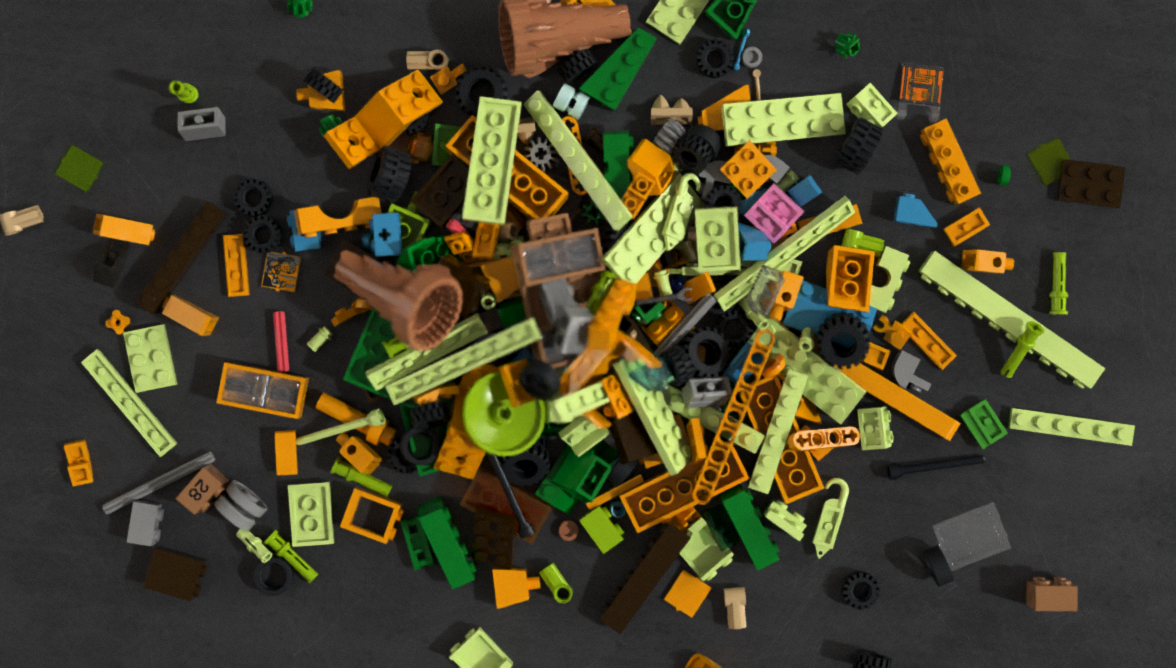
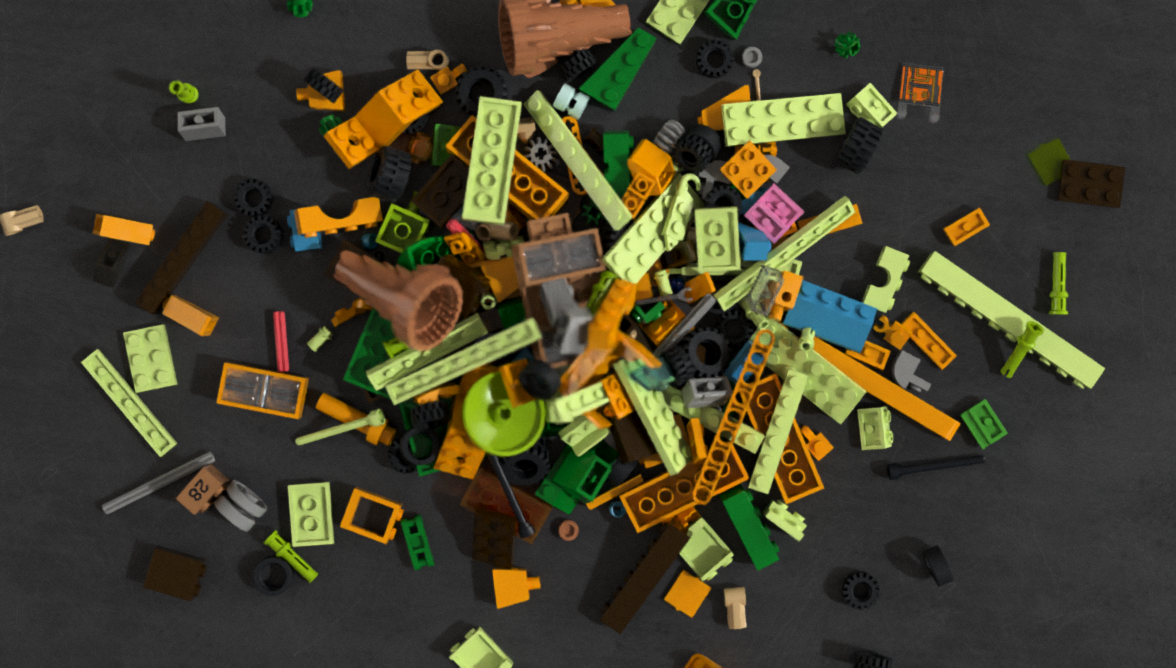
(79, 168): clear neon green piece -> none
(79, 462): light orange slope -> none
(124, 321): light orange plate -> none
(145, 523): light grey brick -> none
(236, 265): light orange tile -> none
(254, 545): yellowish green pin -> none
(281, 271): piece -> none
(286, 452): light orange slope -> none
(352, 474): lime pin -> none
(364, 458): light orange torso -> none
(392, 224): dark azure brick -> none
(445, 542): green wedge -> none
(486, 241): light orange tile -> none
(555, 581): lime piece -> none
(601, 528): lime brick -> none
(662, 112): tan tile -> none
(719, 526): clear green slope -> none
(745, 33): dark azure hinge -> none
(788, 181): yellowish green pin -> none
(804, 191): dark azure slope -> none
(806, 408): light orange piece -> none
(824, 440): light orange beam -> none
(830, 518): yellowish green plate -> none
(847, 356): black tyre -> none
(849, 278): light orange slope -> none
(858, 240): lime piece -> none
(913, 212): dark azure slope -> none
(950, 162): light orange brick -> none
(971, 536): clear piece -> none
(986, 261): light orange torso -> none
(1003, 175): green tile -> none
(1051, 594): medium nougat brick -> none
(1071, 426): yellowish green plate -> none

